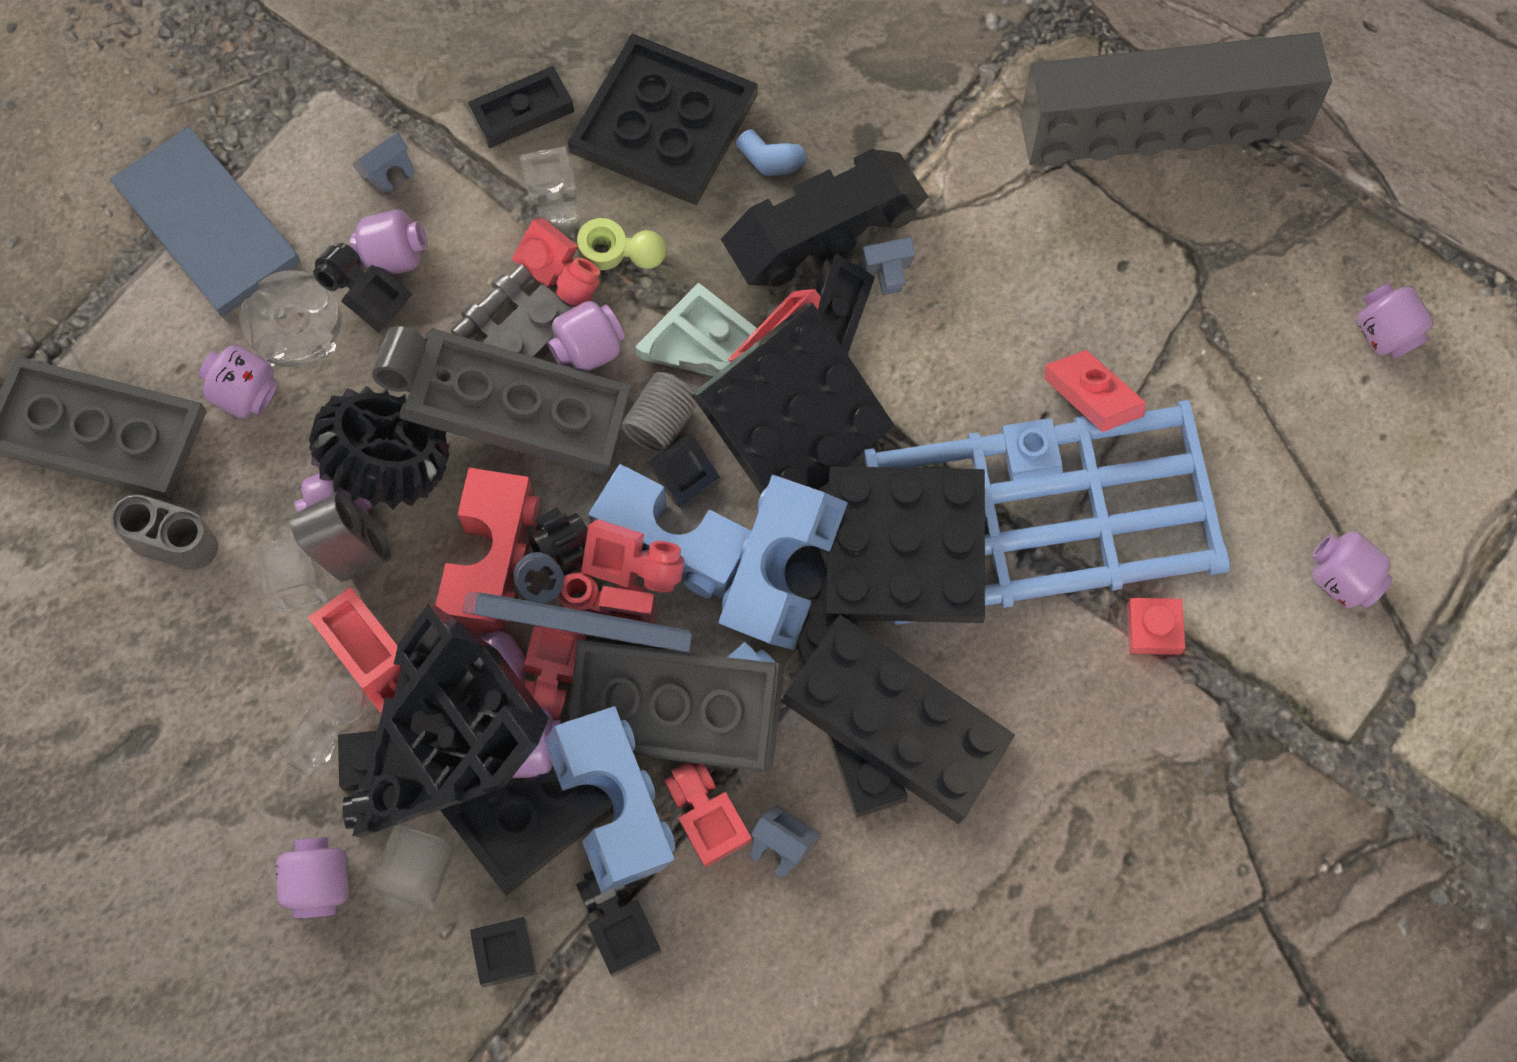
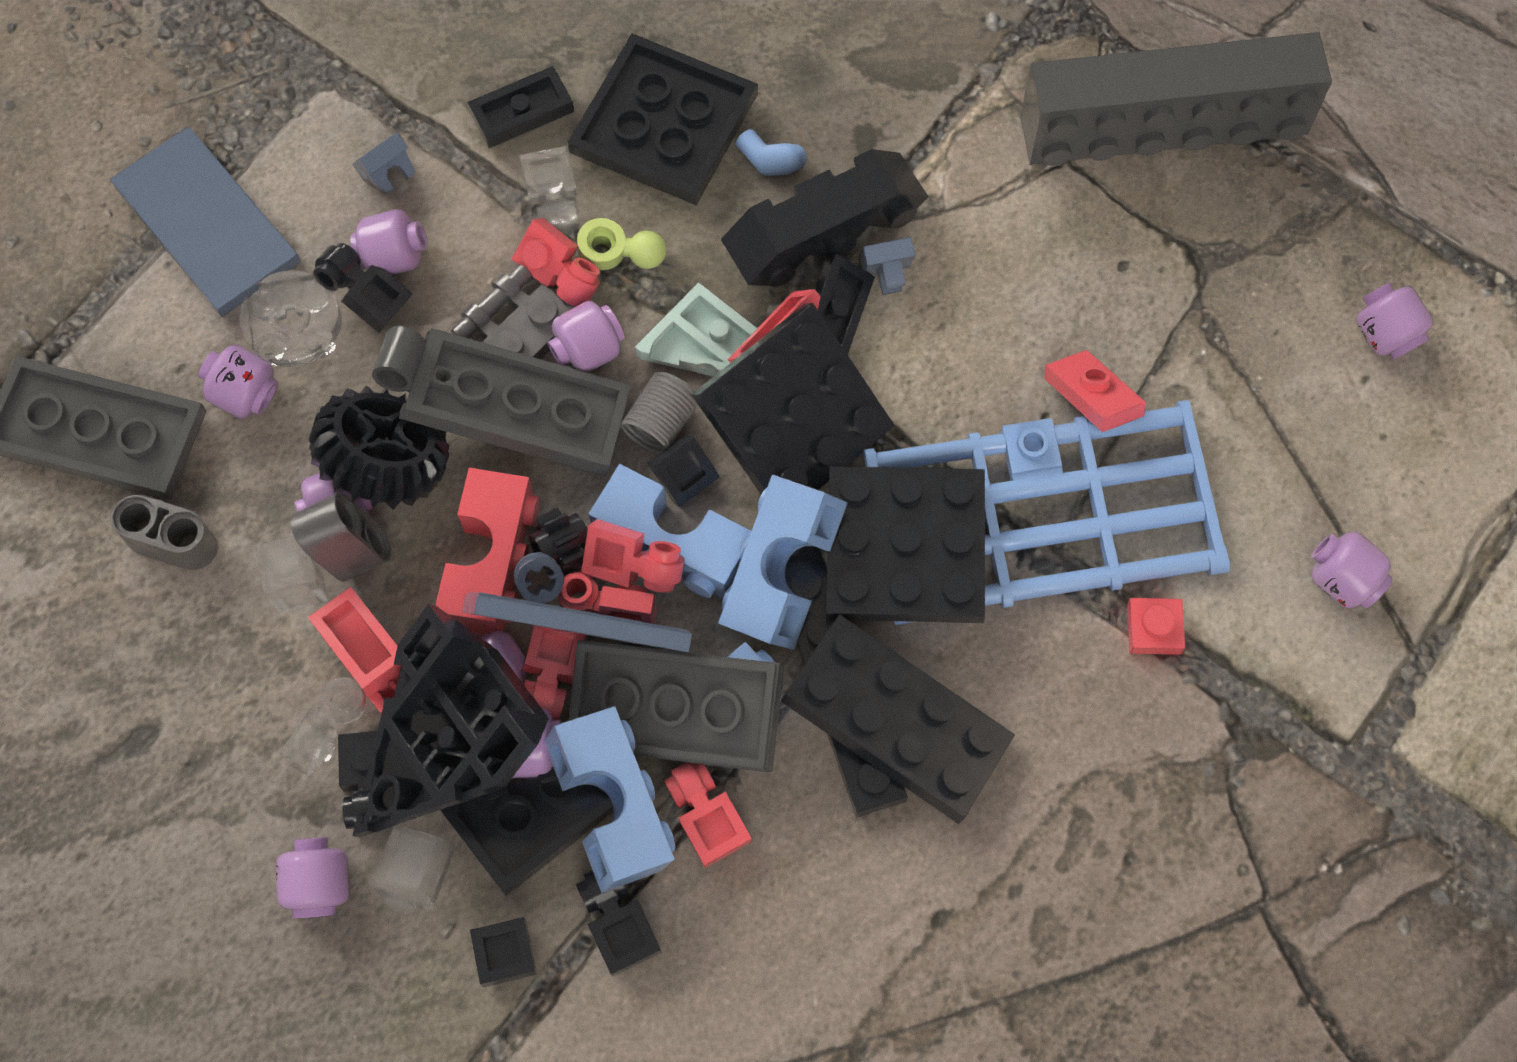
(784, 835): sand blue tile -> none

